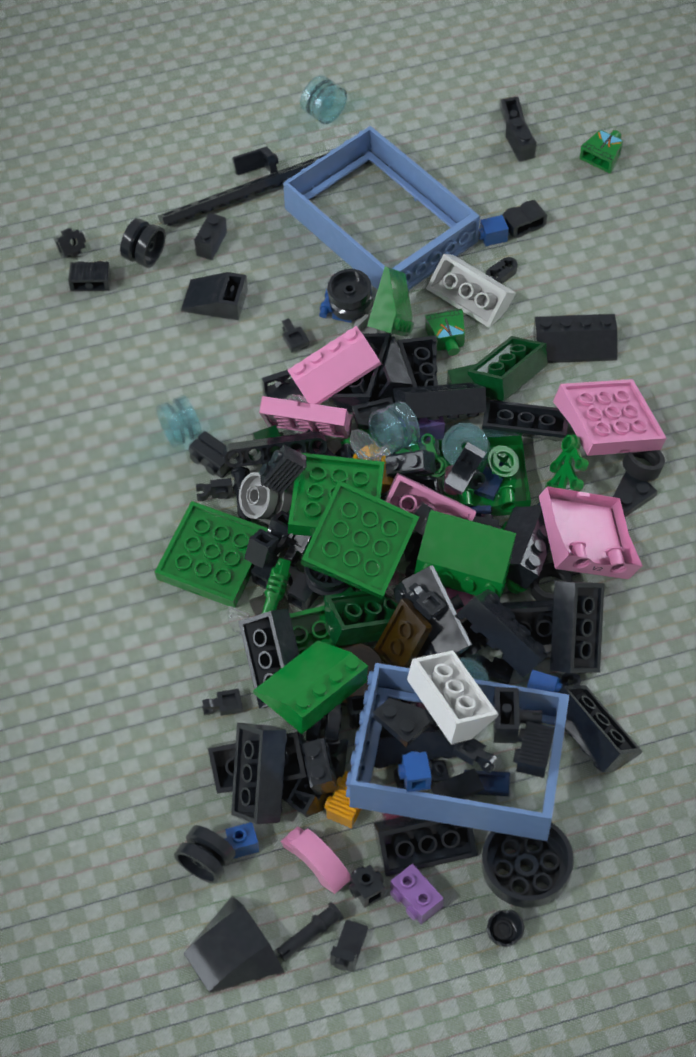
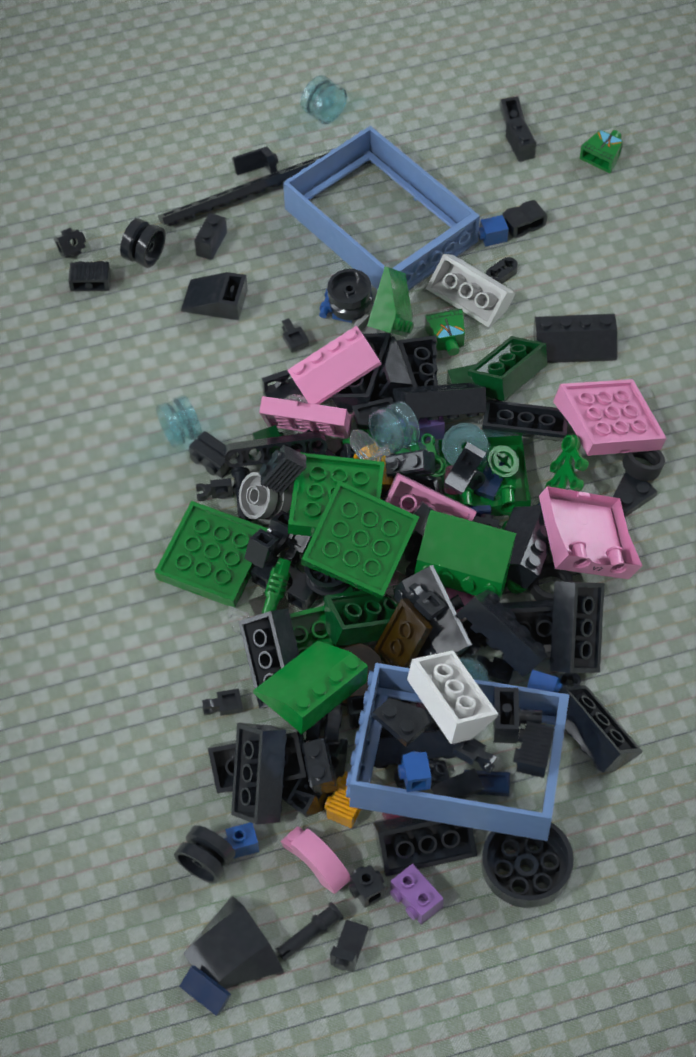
(205, 990): none -> dark blue tile
(505, 928): black hair -> none

